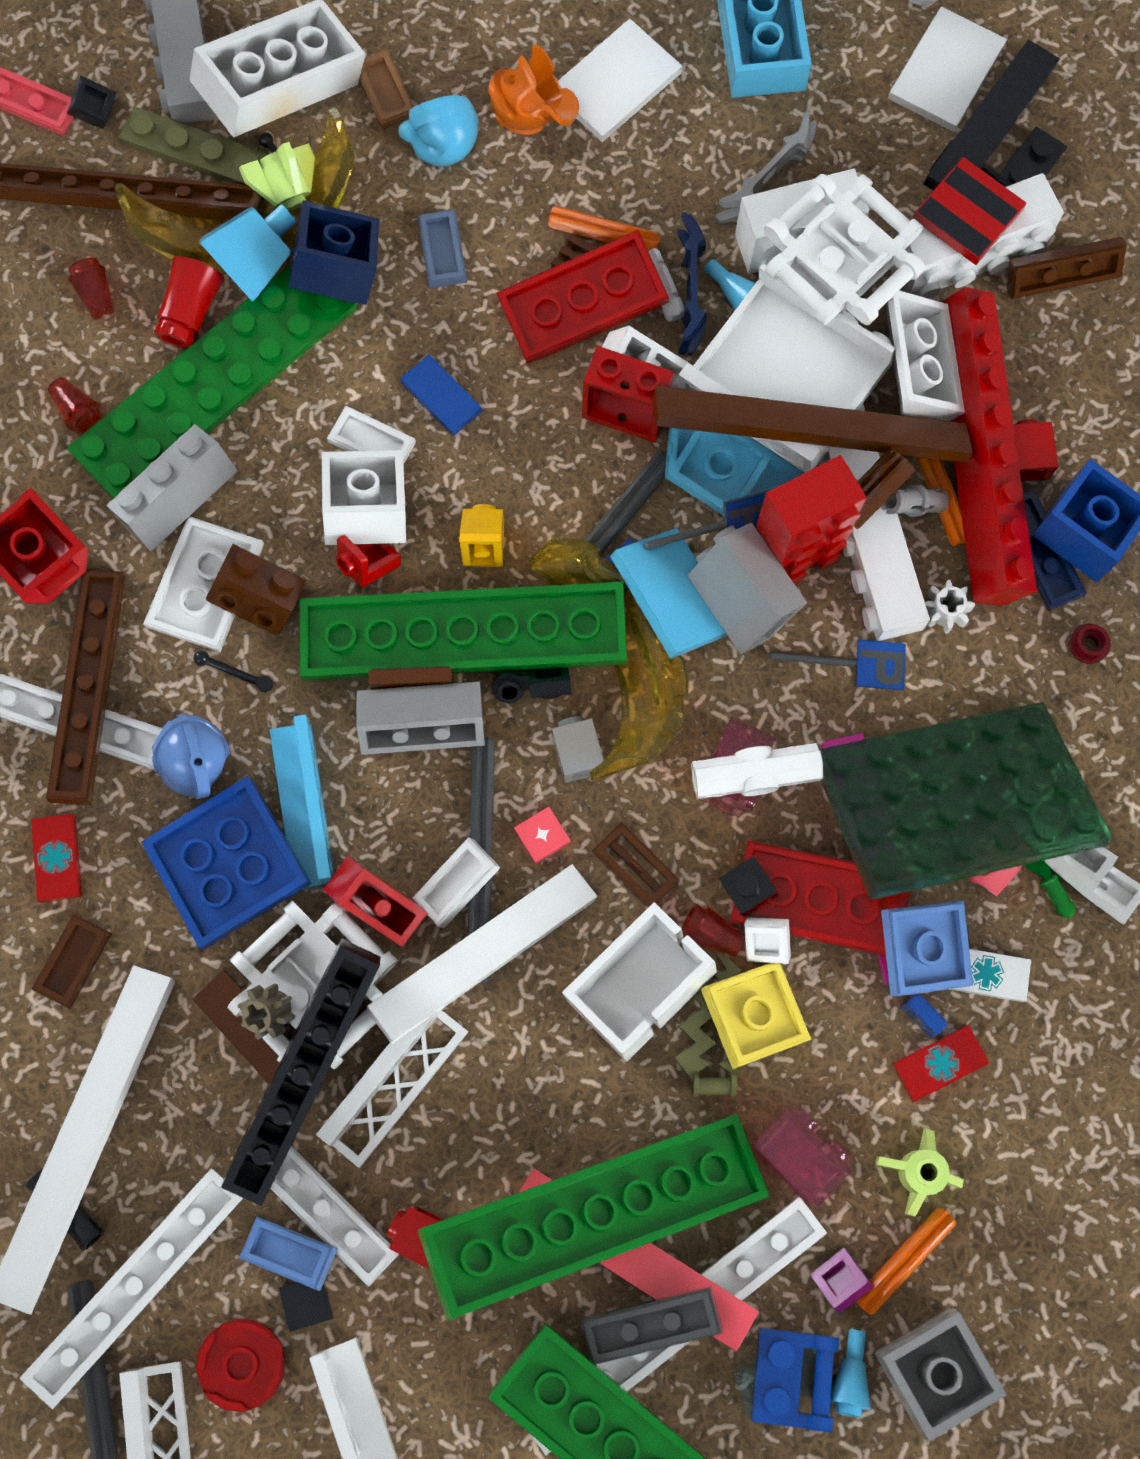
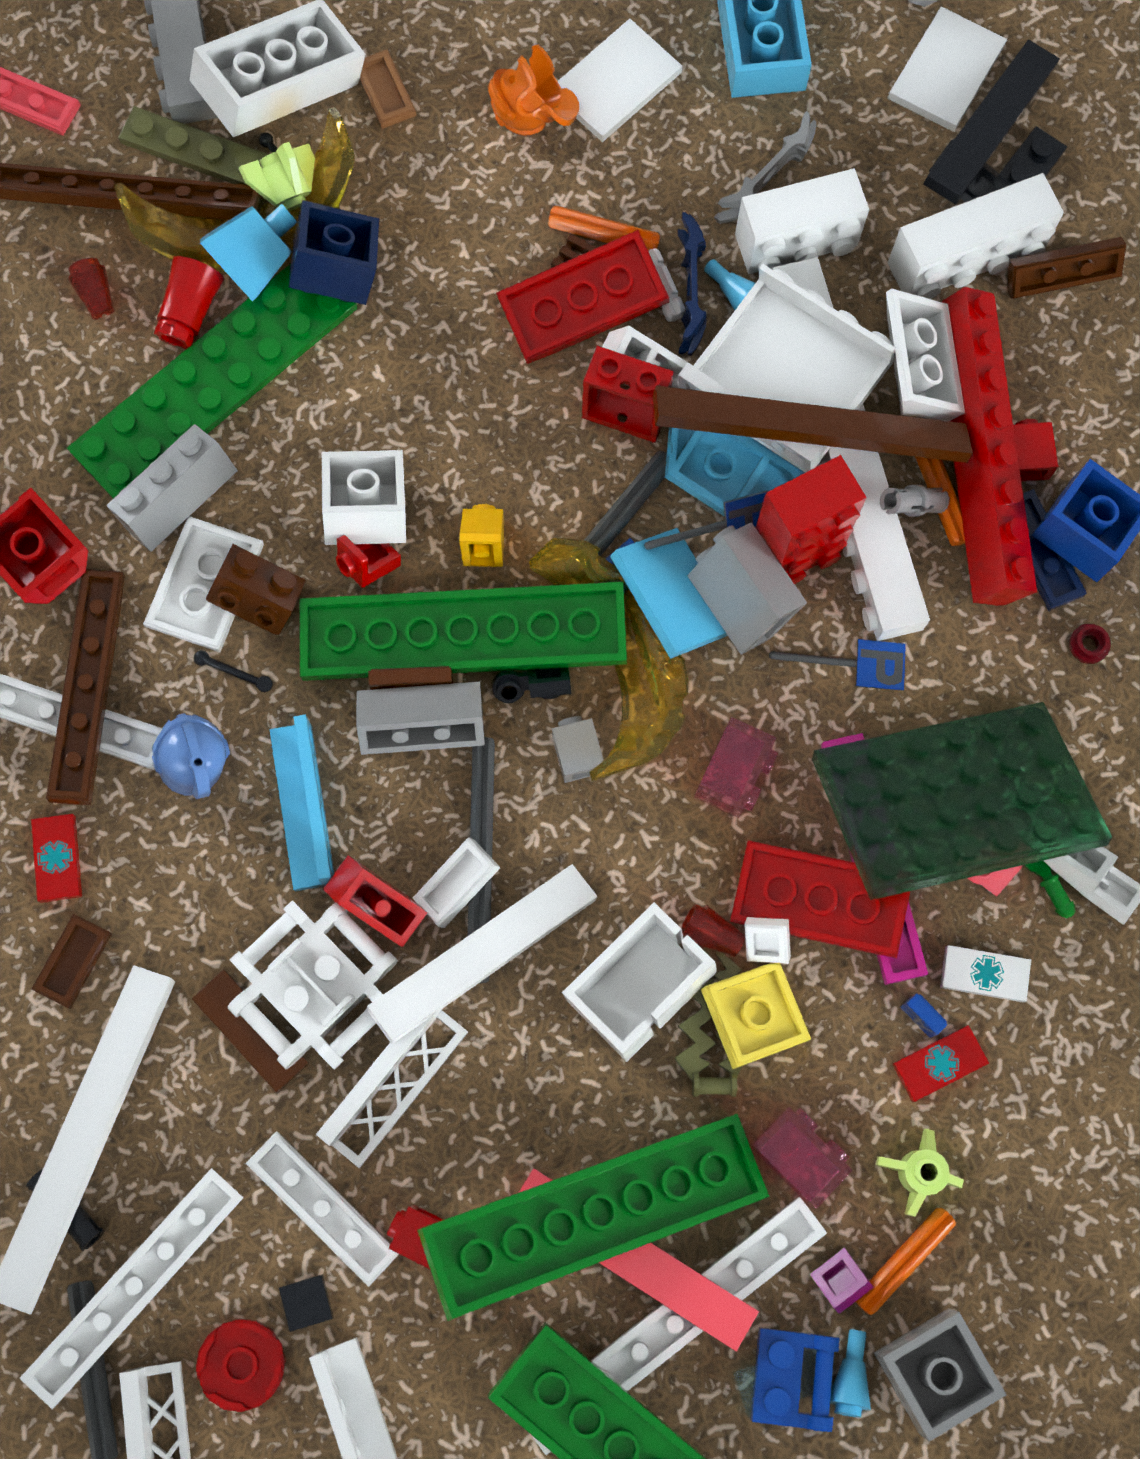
(74, 405): clear red cone -> none
(91, 102): black tile -> none
(226, 863): blue plate -> none
(266, 1011): dark tan gear -> none
(288, 1253): medium blue tile -> none
(301, 1072): black brick -> none
(362, 433): white tile -> none
(441, 130): medium azure piece -> none
(441, 395): blue tile -> none
(442, 248): sand blue tile -> none
(542, 835): coral tile -> none
(610, 841): reddish brown tile -> none
(652, 1325): dark grey tile -> none
(747, 885): black plate -> none
(757, 771): white piece -> none
(843, 250): white brick -> none
(882, 482): reddish brown tile -> none
(927, 948): medium blue tile -> none
(956, 599): white gear -> none
(969, 210): tile -> none

